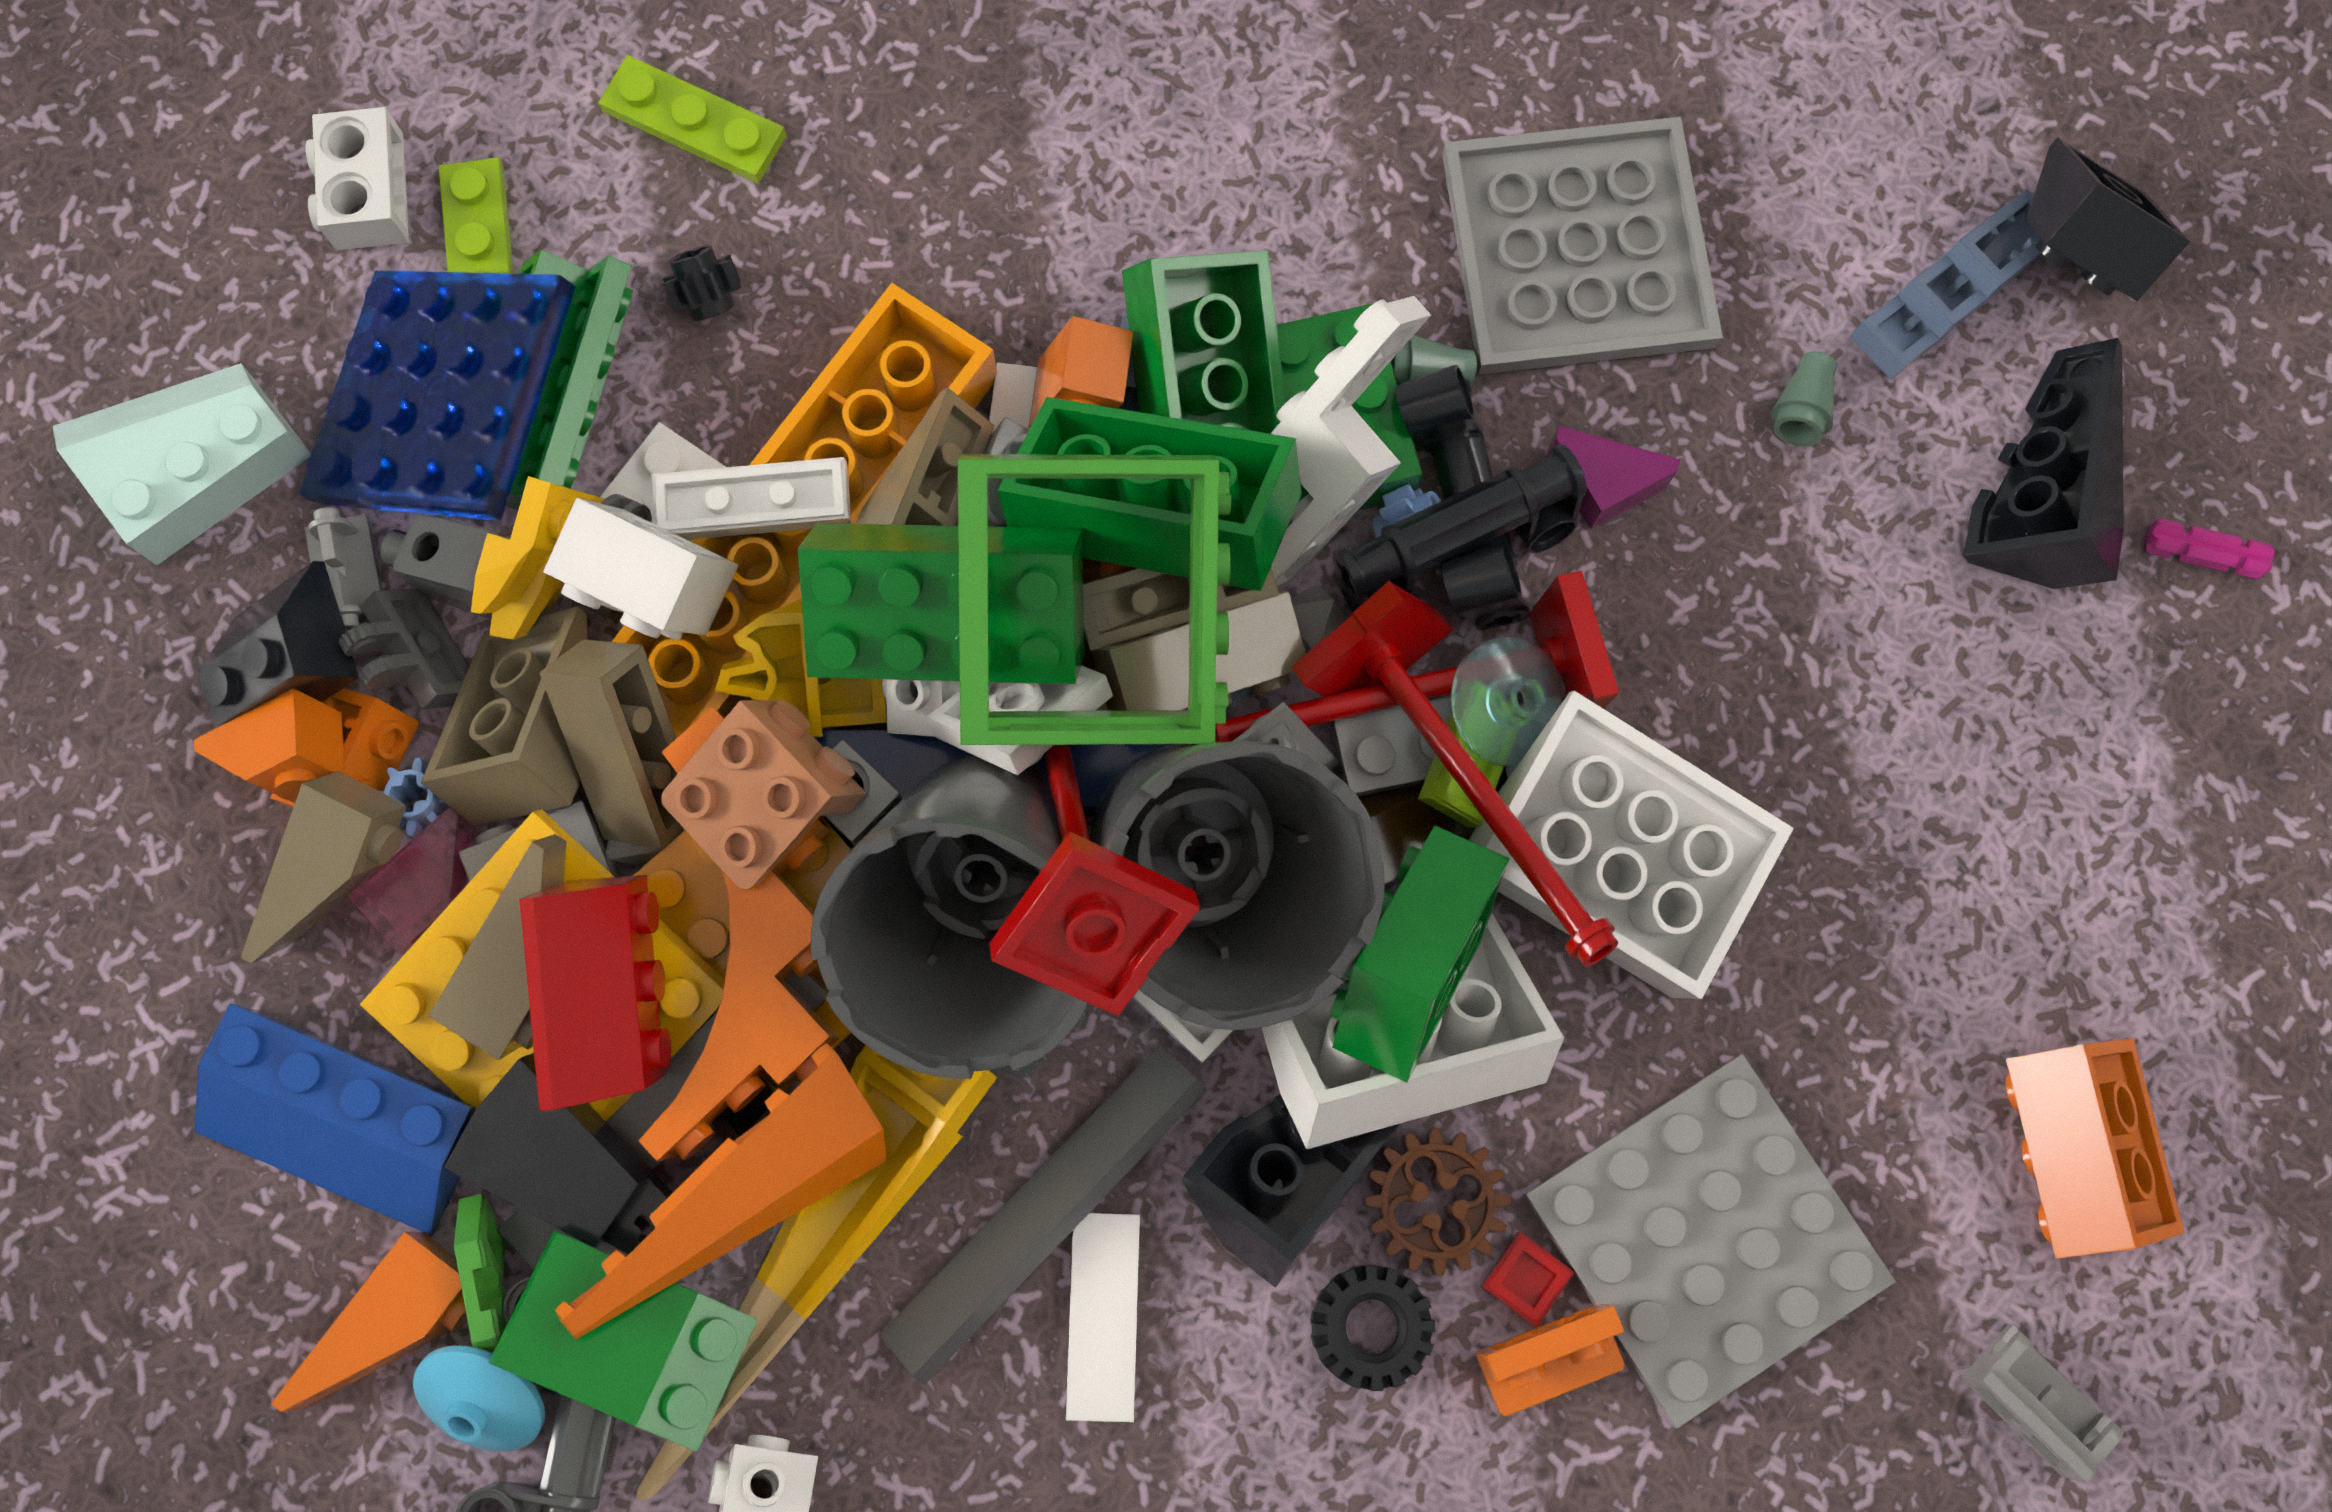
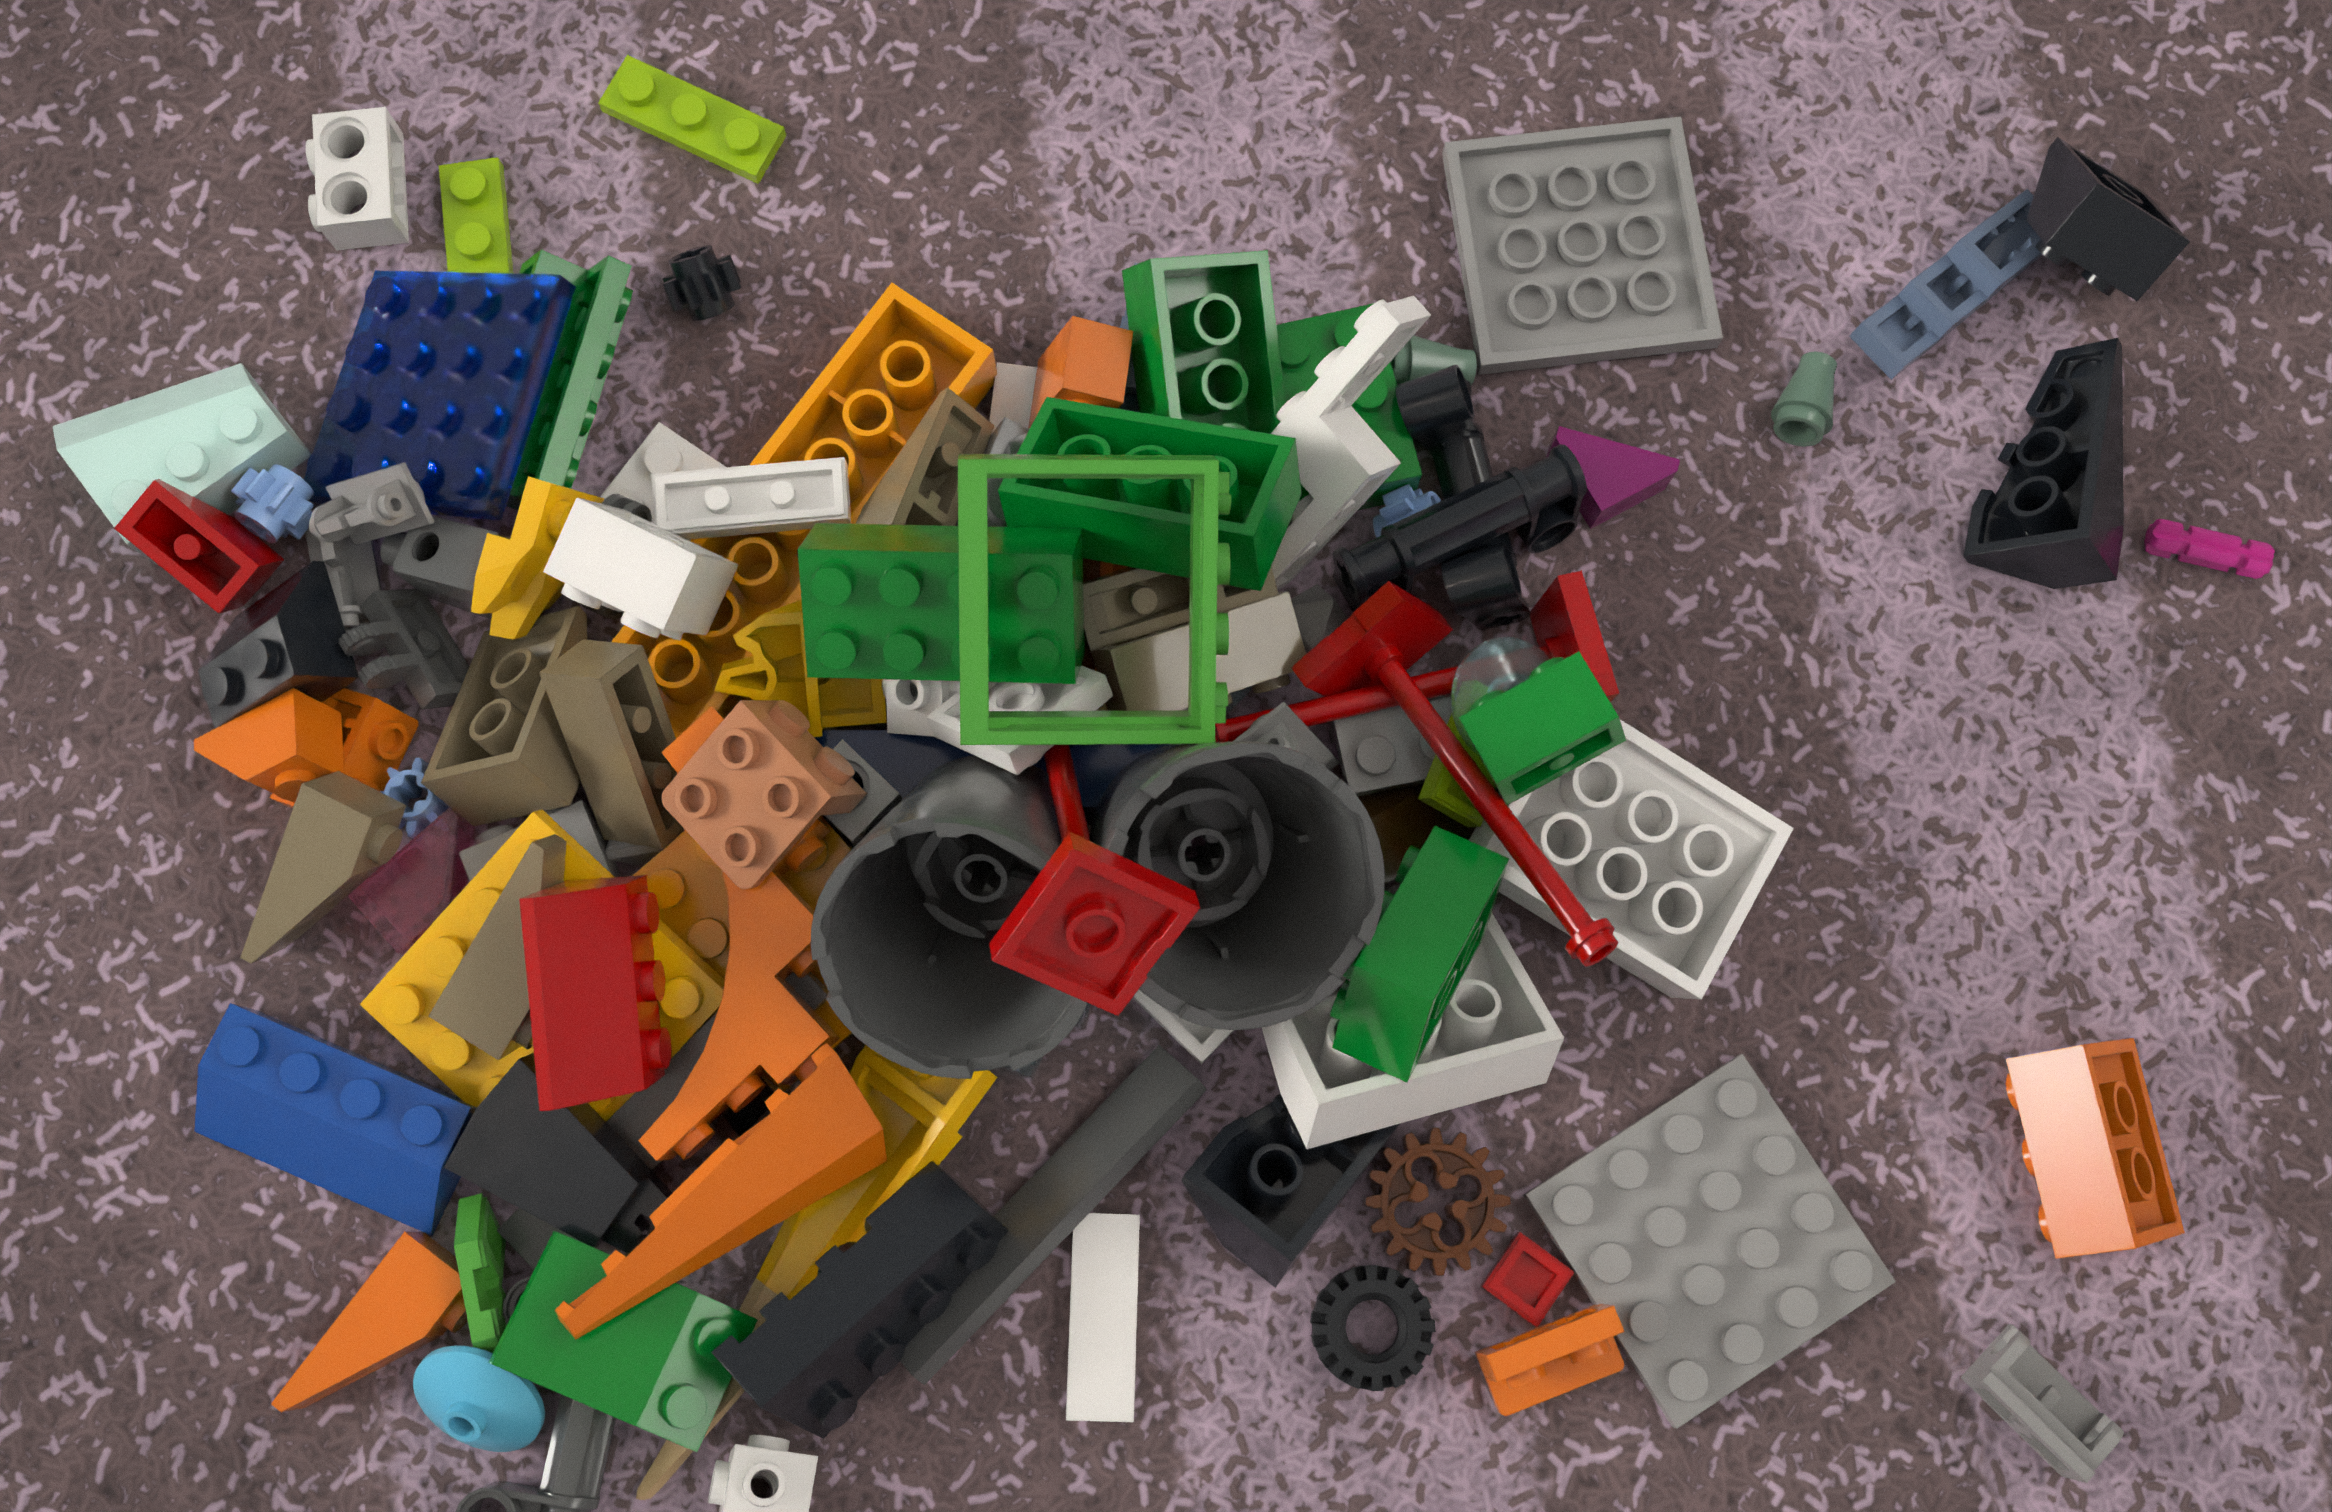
(199, 546): none -> red slope
(273, 503): none -> light blue gear
(371, 507): none -> light grey hinge
(864, 1304): none -> black wedge
(1542, 726): none -> green brick

